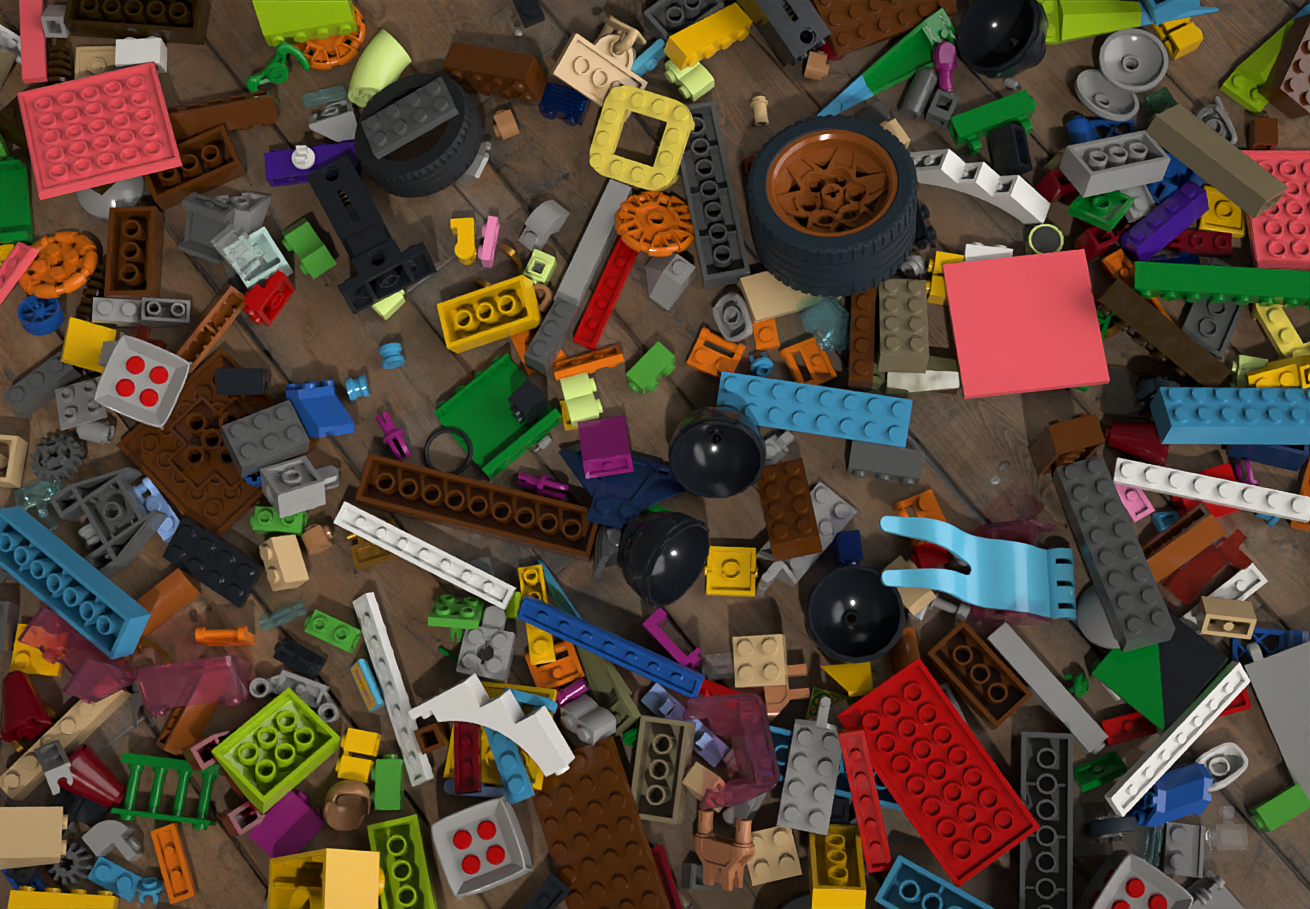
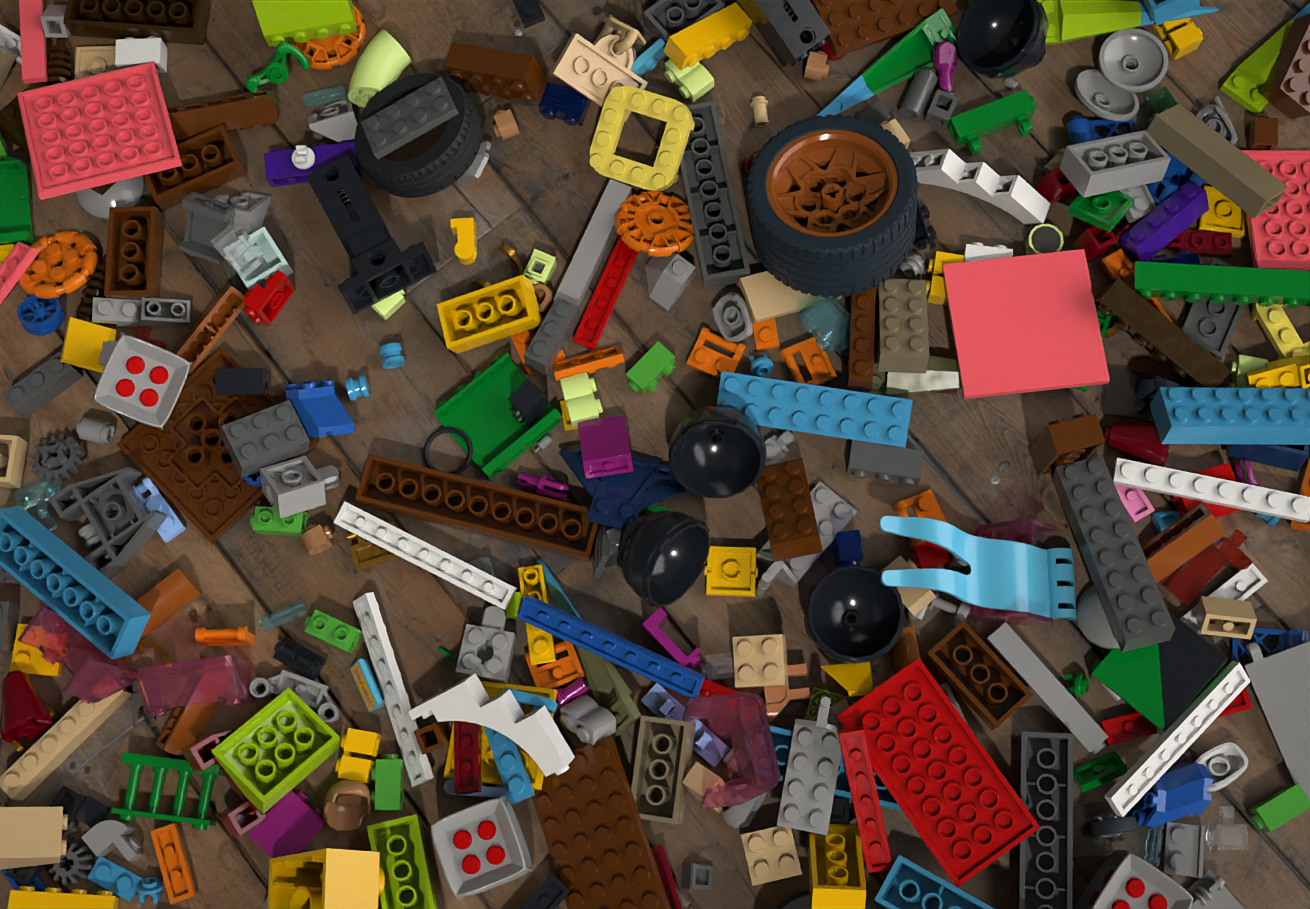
(54, 764): light grey hinge -> none
(76, 406): light grey hinge -> none
(93, 778): dark red cone -> none
(213, 561): black plate -> none
(283, 562): tan brick -> none
(308, 247): bright green brick -> none
(392, 435): magenta arm -> none
(457, 614): bright green plate -> none
(490, 233): bright pink plate -> none
(543, 222): light grey brick -> none
(630, 737): green plate -> none
(721, 856): nougat connector -> none
(1010, 150): black piece -> none

